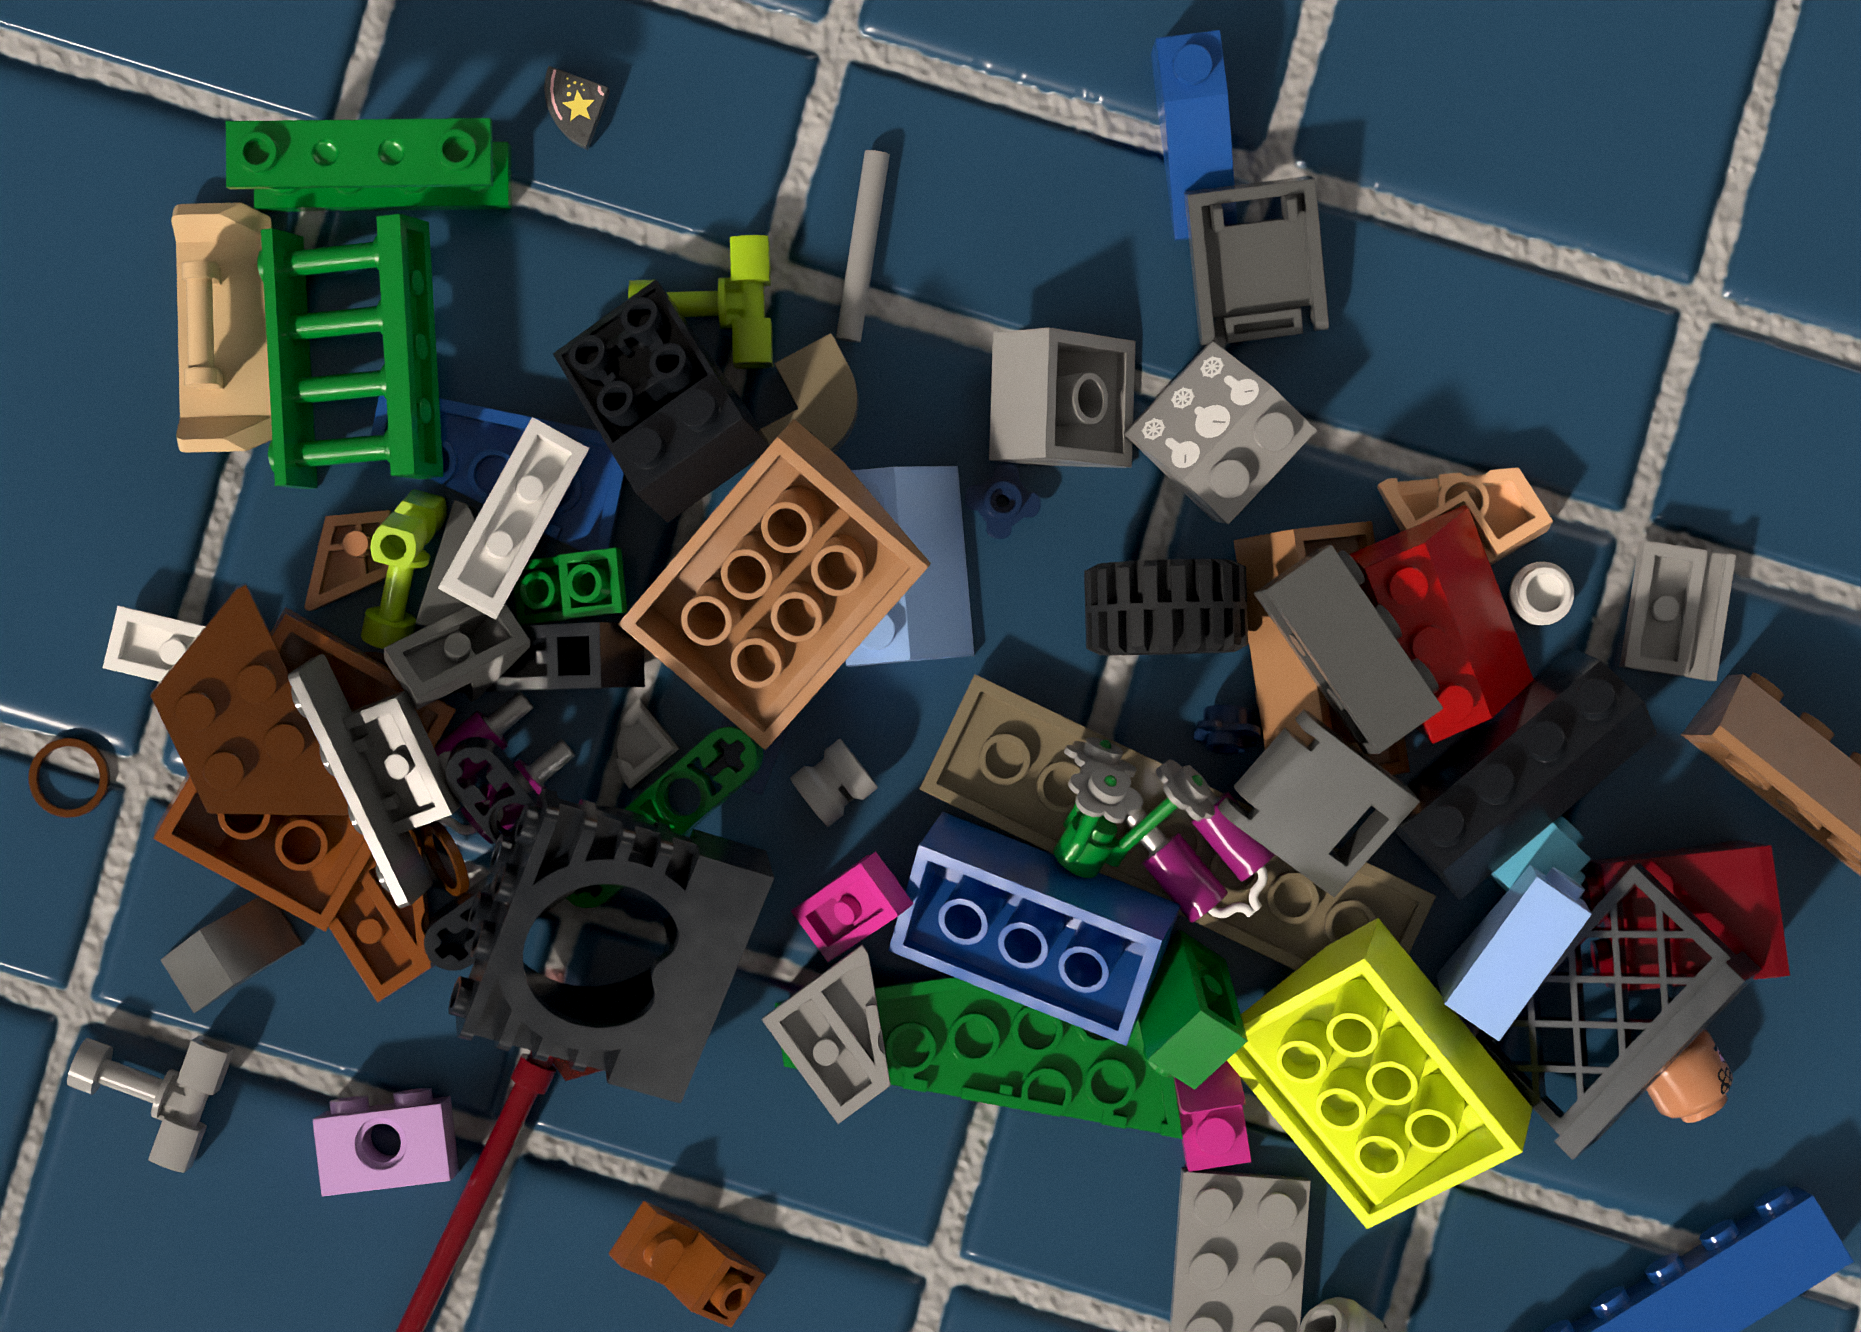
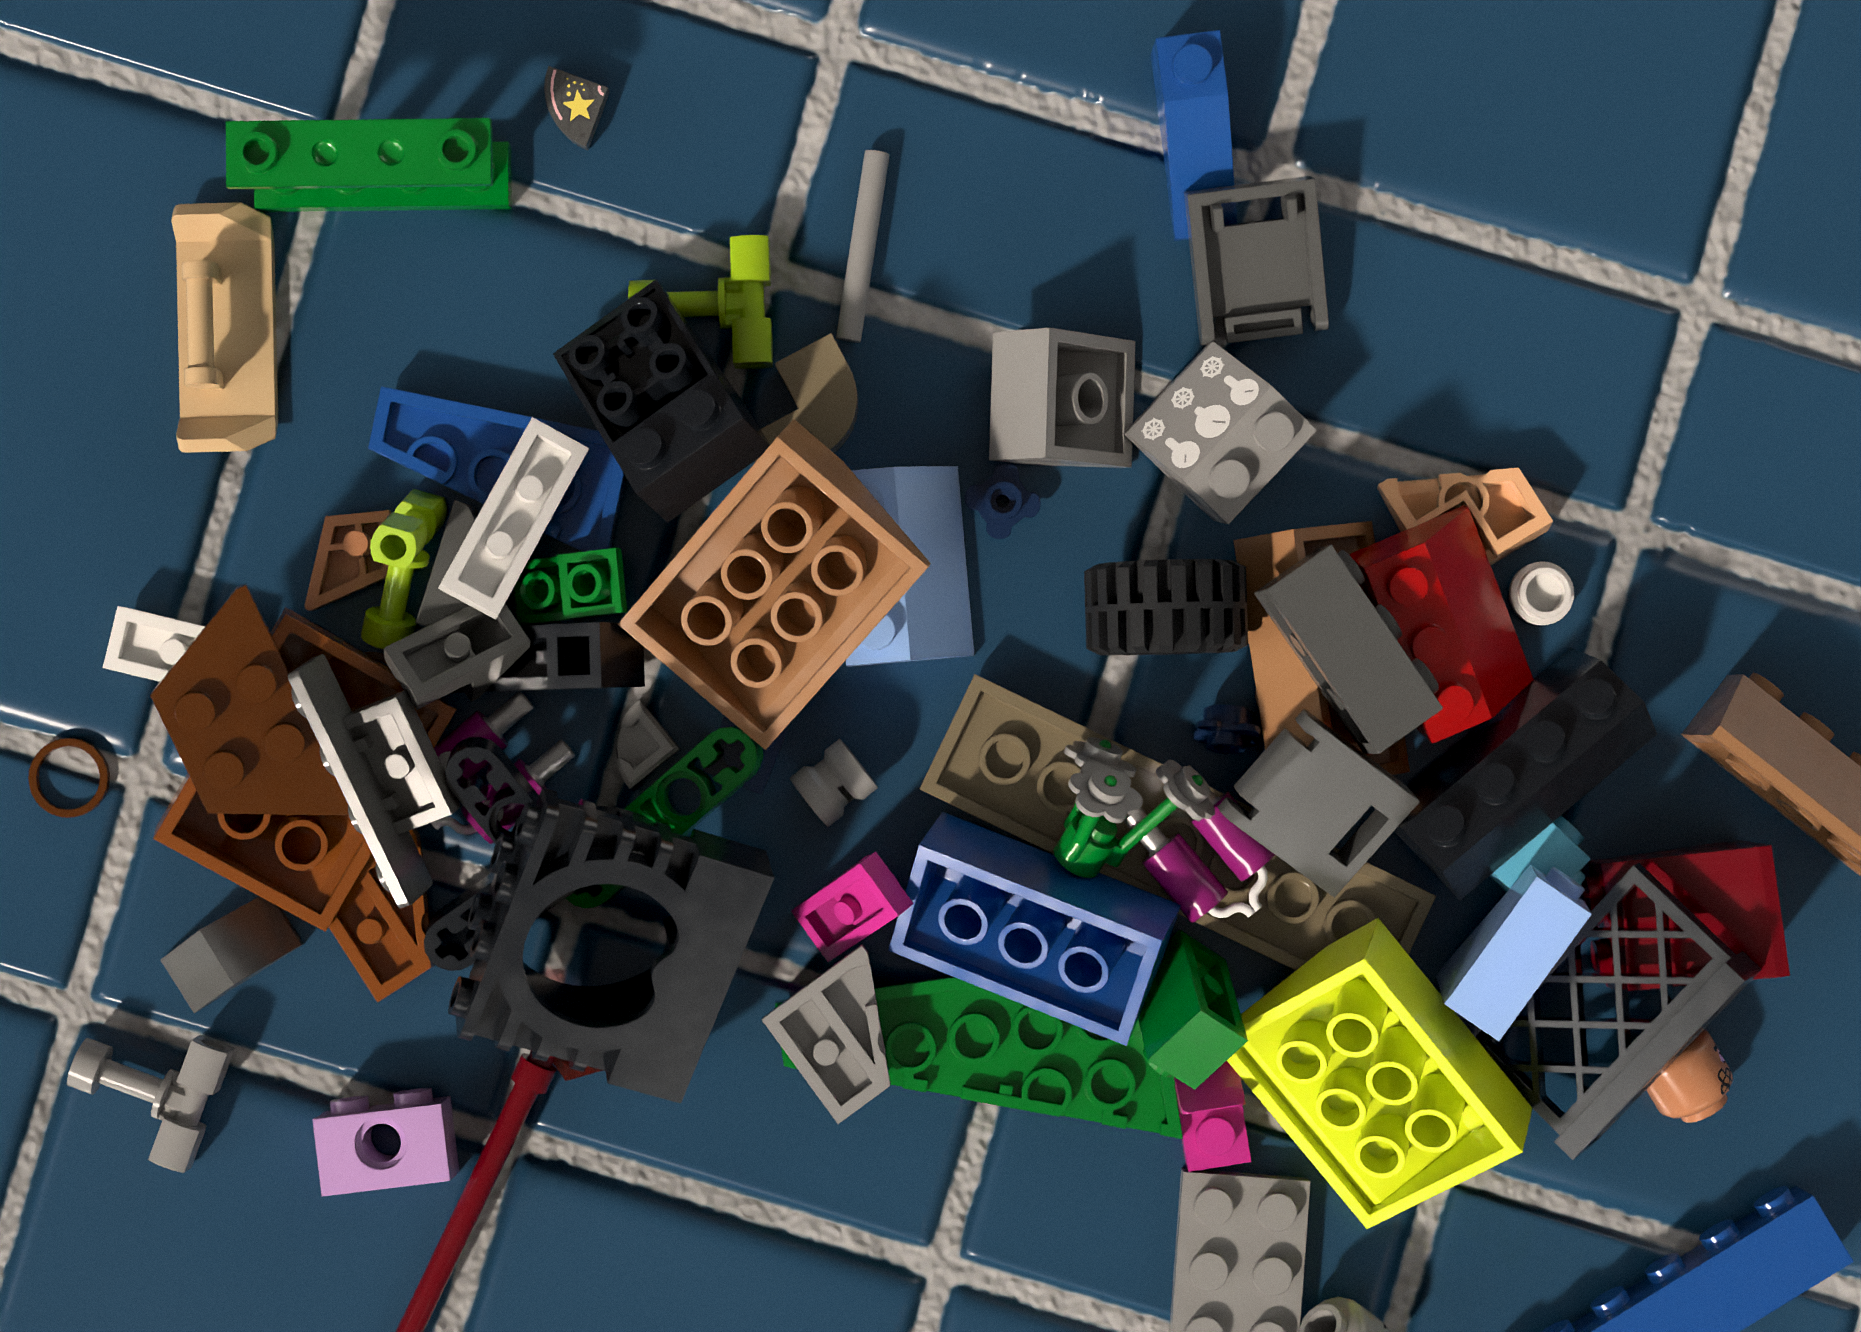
(410, 355): green fence -> none
(449, 844): reddish brown piece -> none
(688, 1263): dark orange slope -> none
(1677, 611): light grey plate -> none

